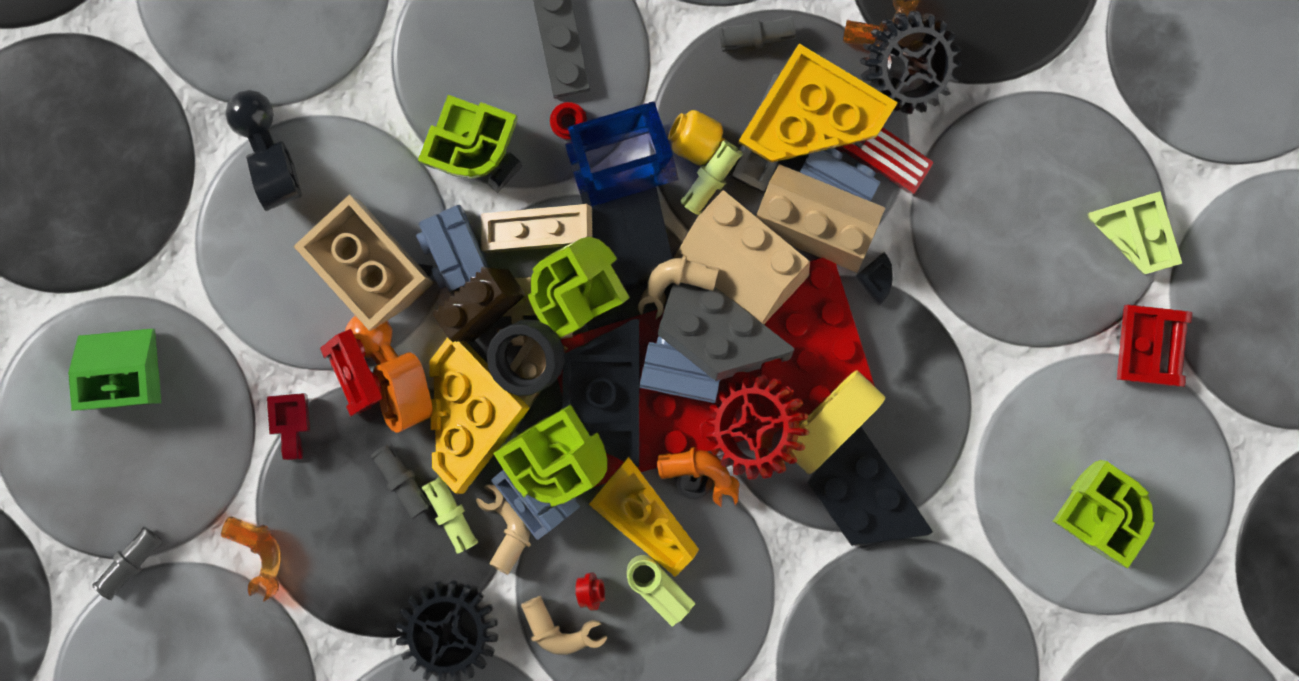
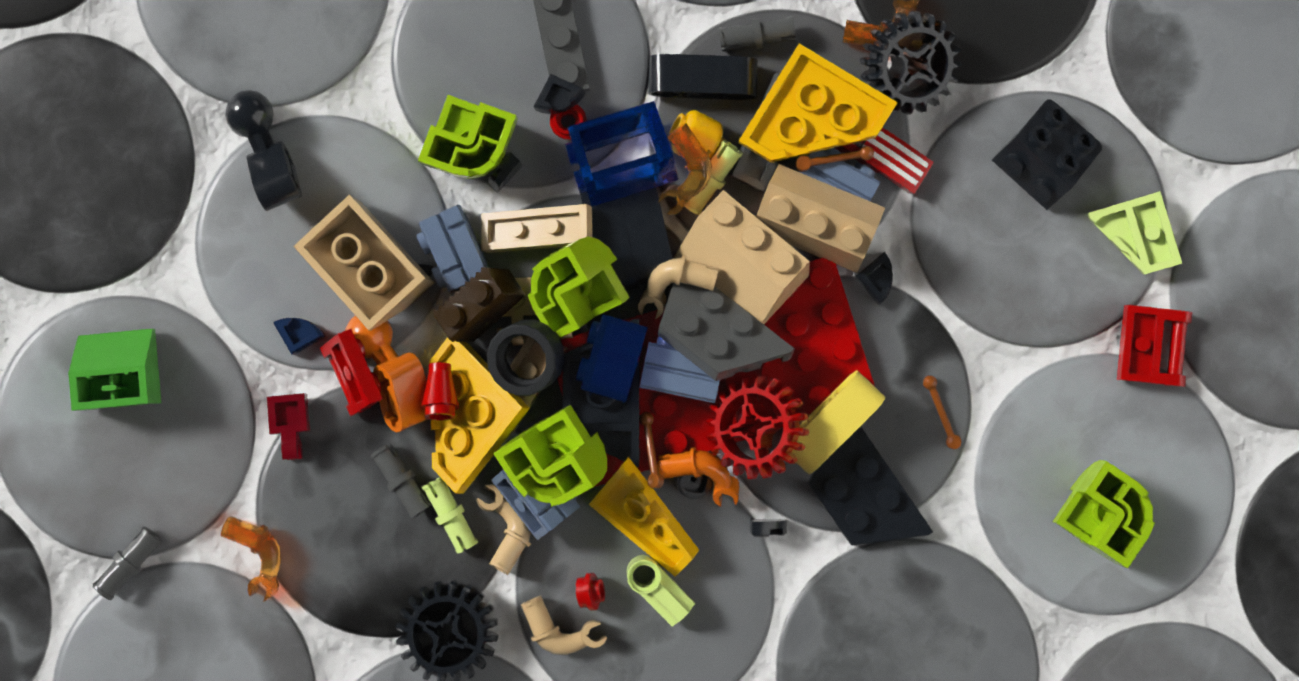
(298, 333): none -> dark blue tile
(440, 393): none -> red cone
(558, 96): none -> black tile
(613, 357): none -> clear blue brick
(654, 480): none -> dark orange hinge
(697, 163): none -> clear orange piece
(703, 76): none -> black beam
(768, 527): none -> black tile
(803, 163): none -> dark orange hinge
(952, 441): none -> dark orange hinge
(1048, 154): none -> black bracket

